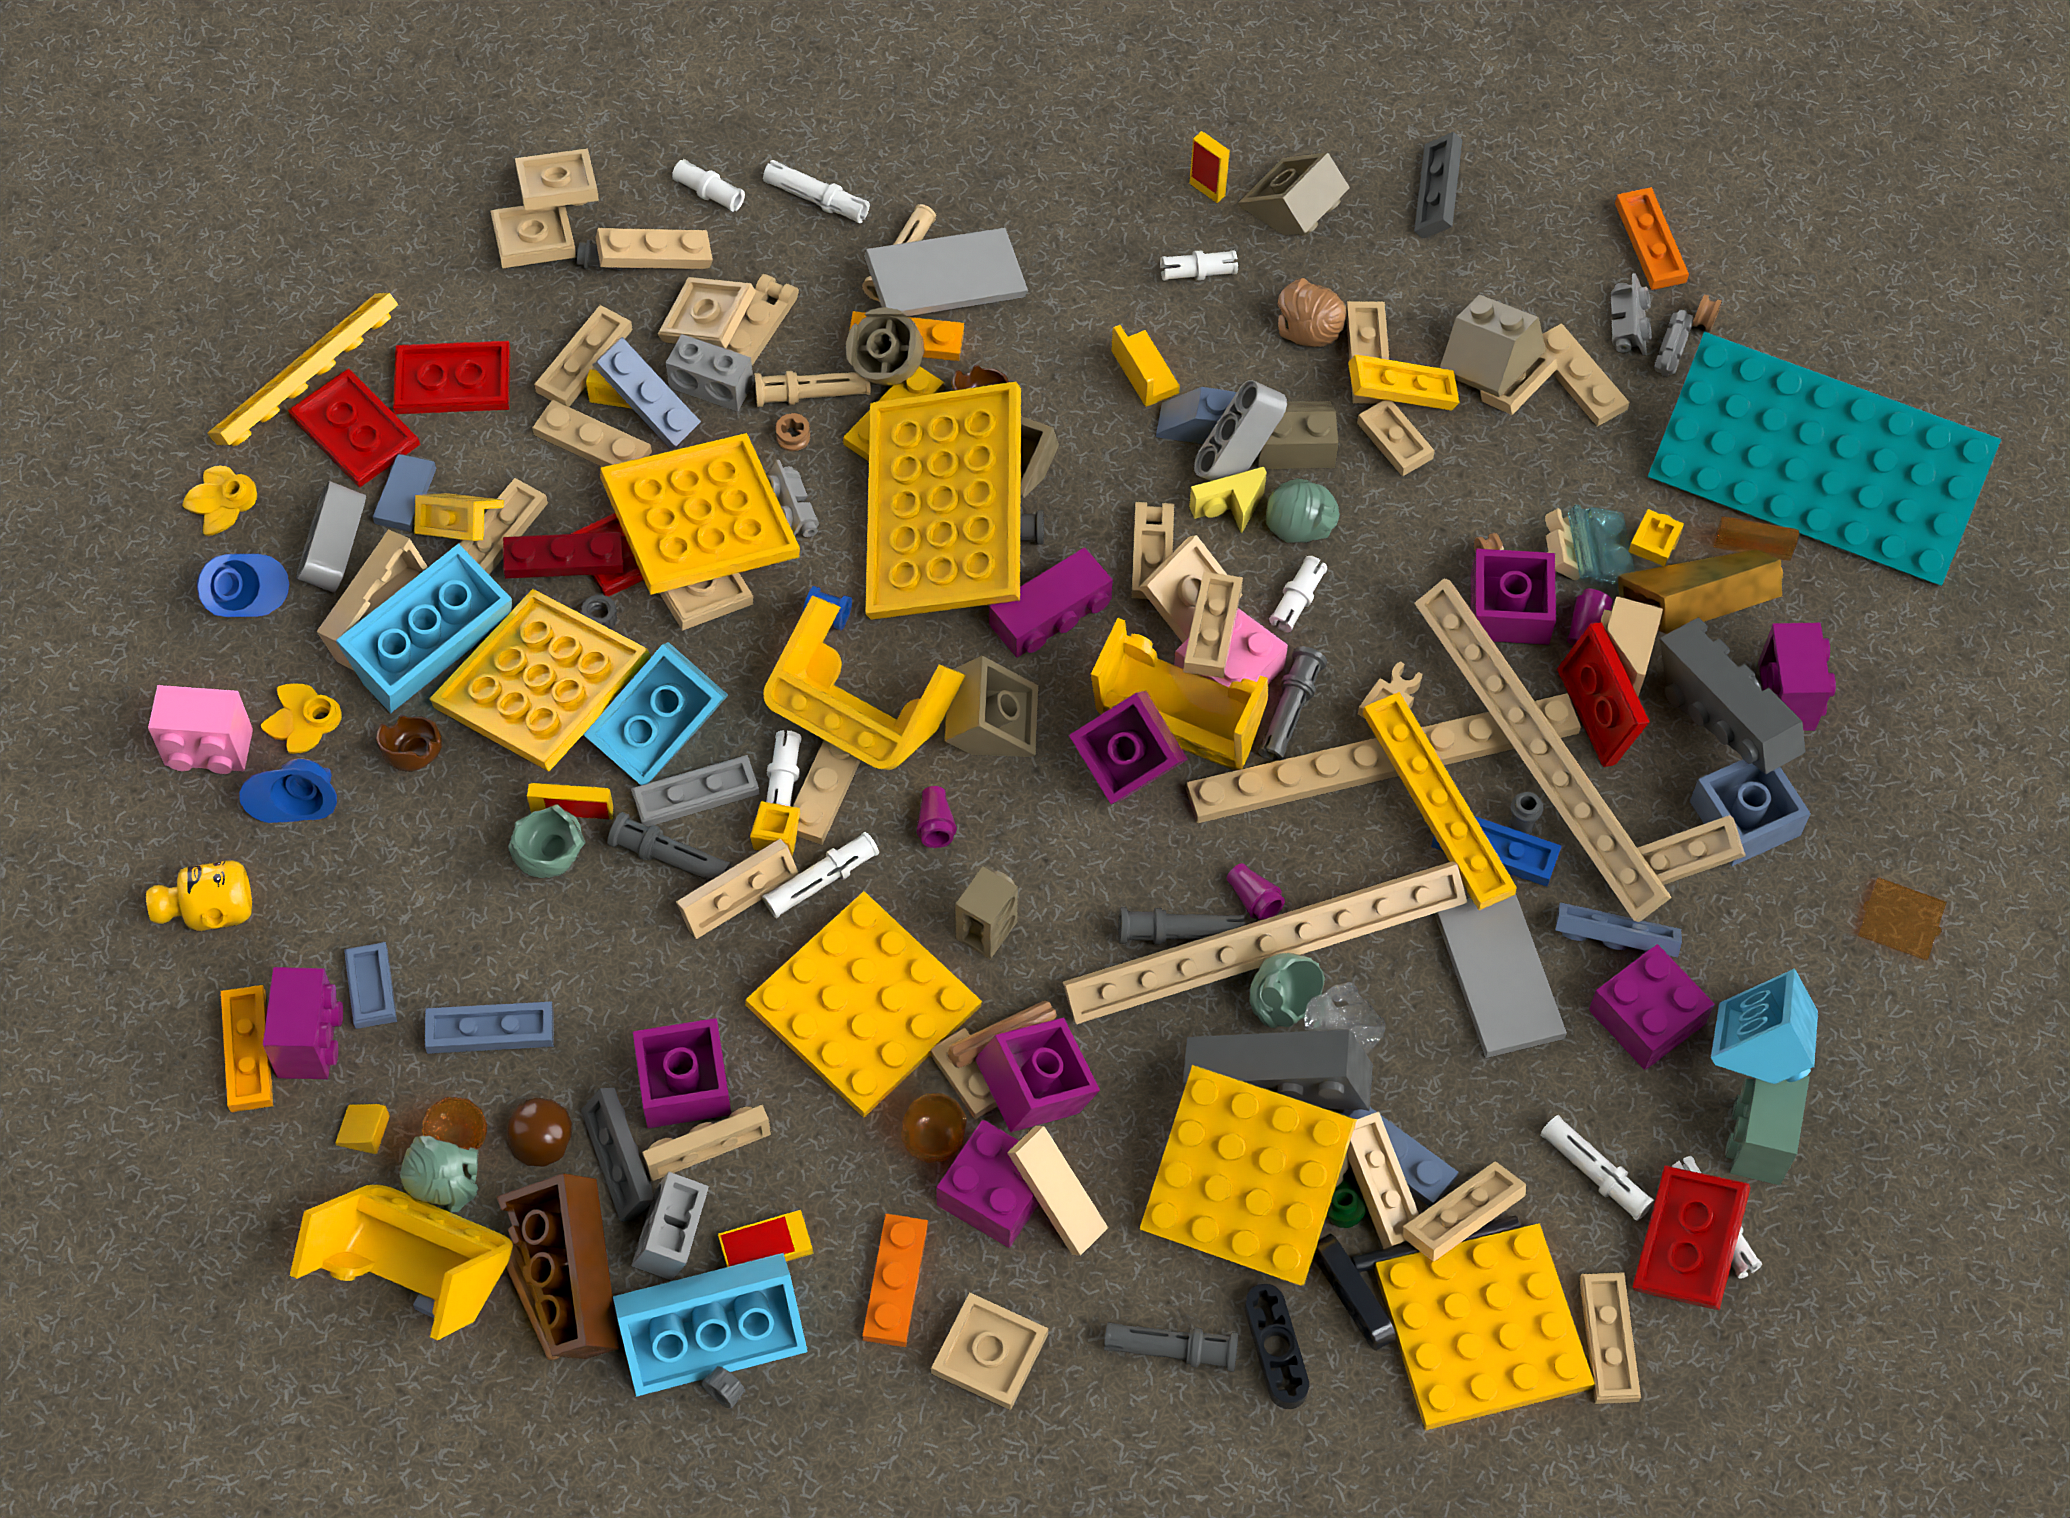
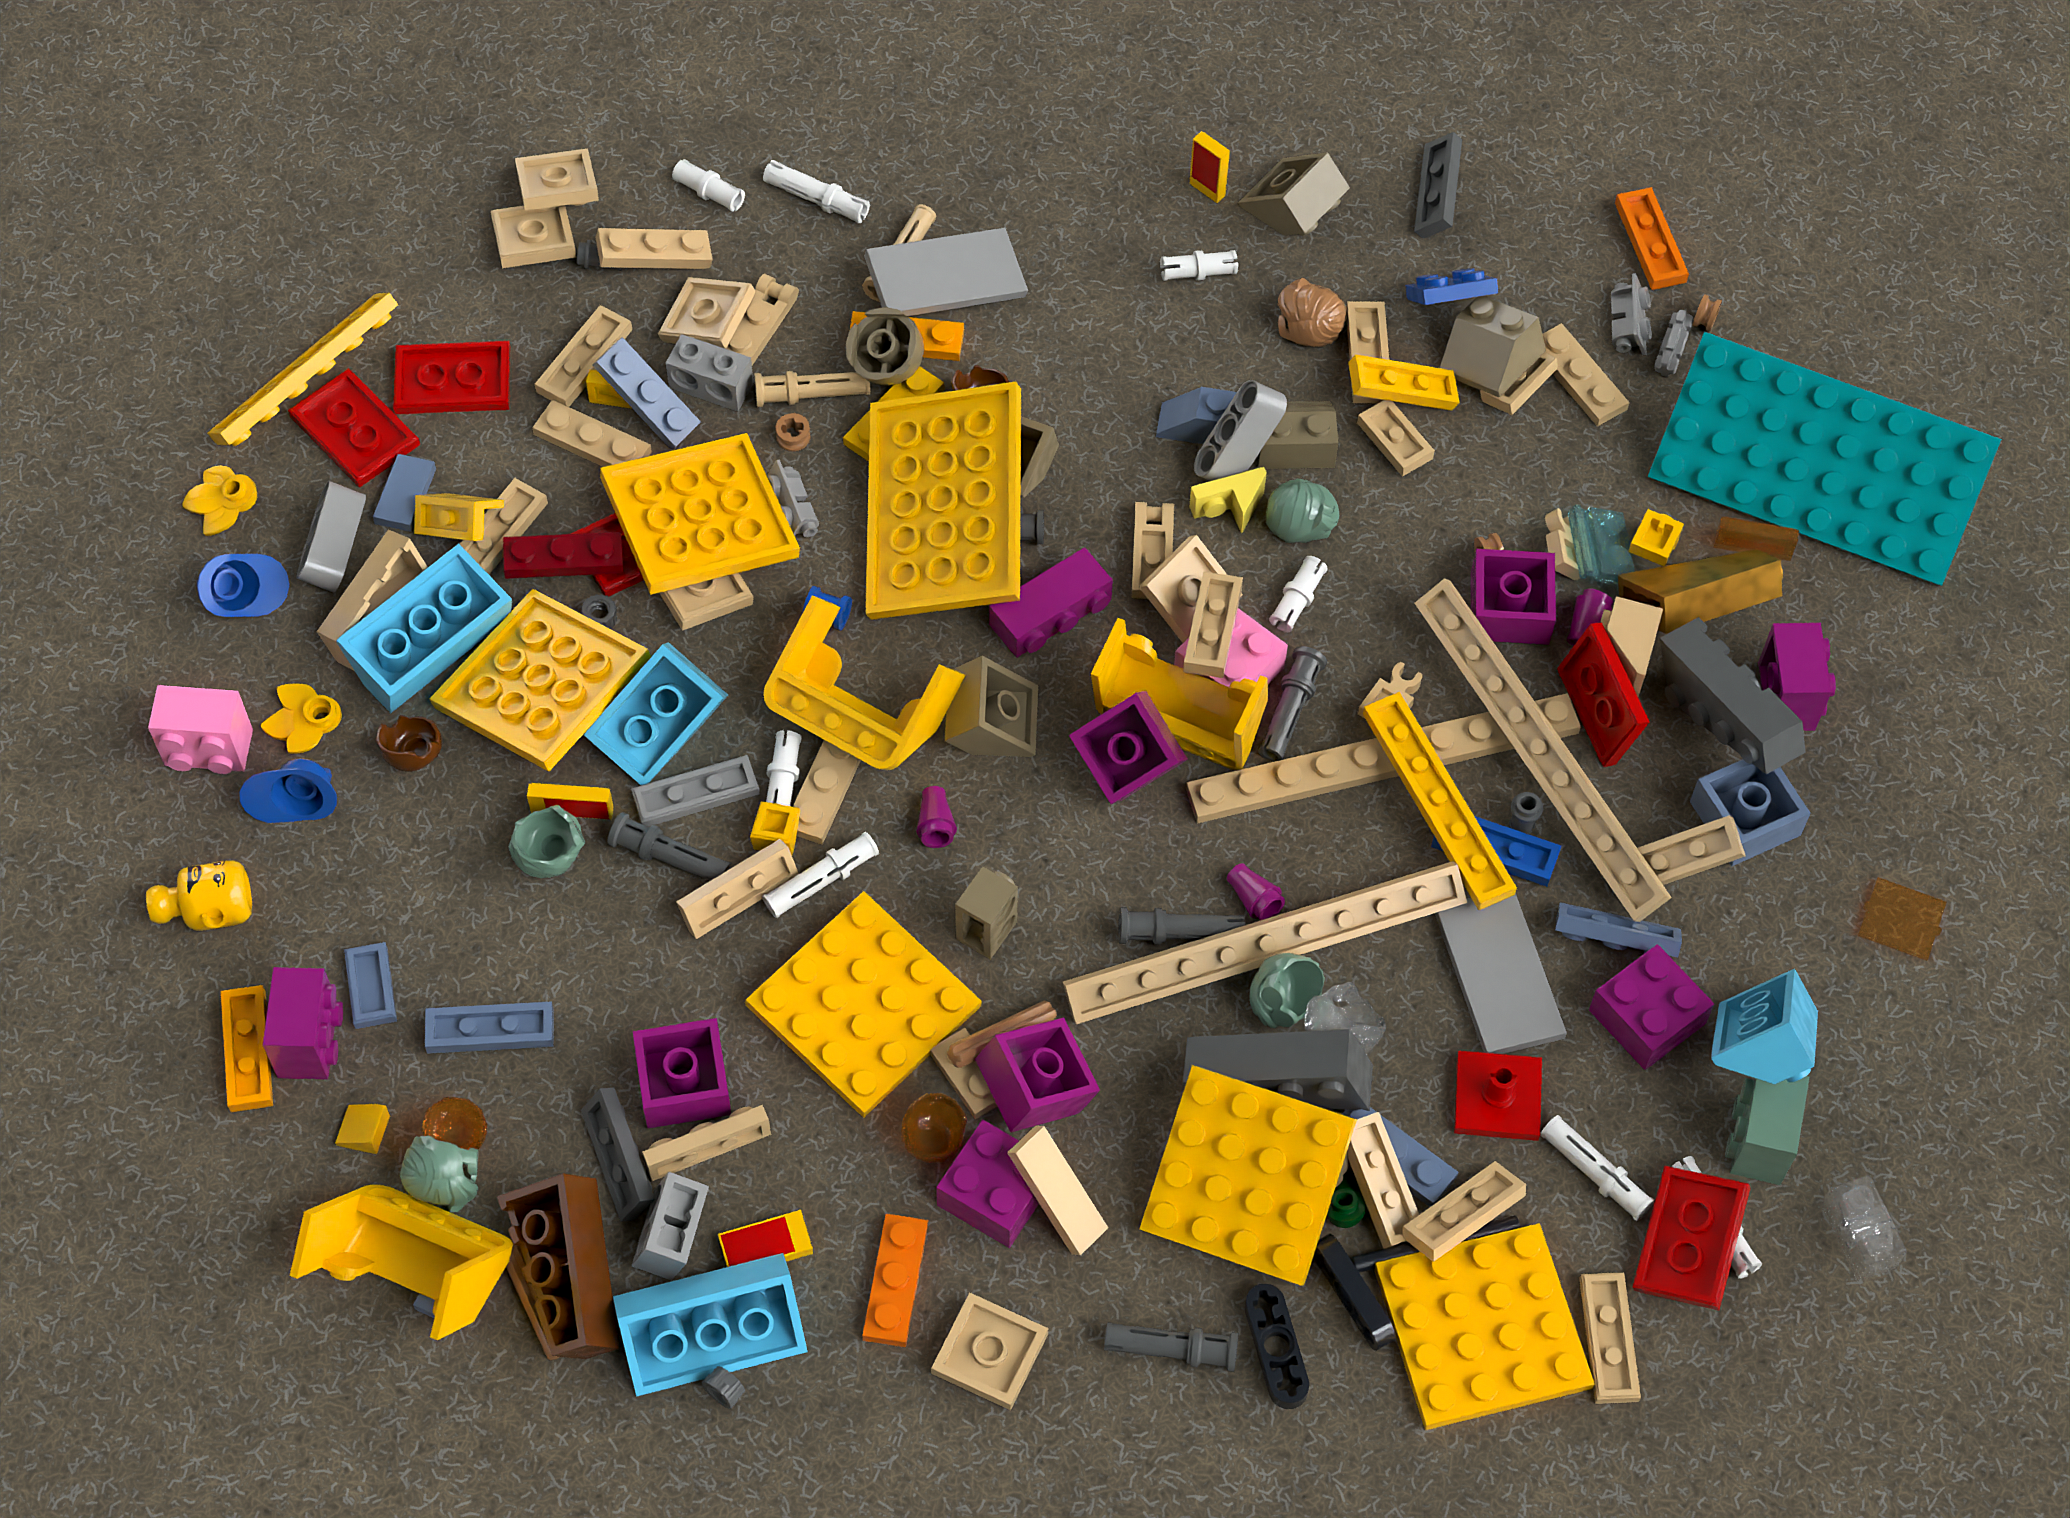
(539, 1132): reddish brown hair -> none
(1143, 366): yellow panel -> none
(1463, 284): none -> plate
(1498, 1095): none -> red tile
(1863, 1228): none -> clear brick

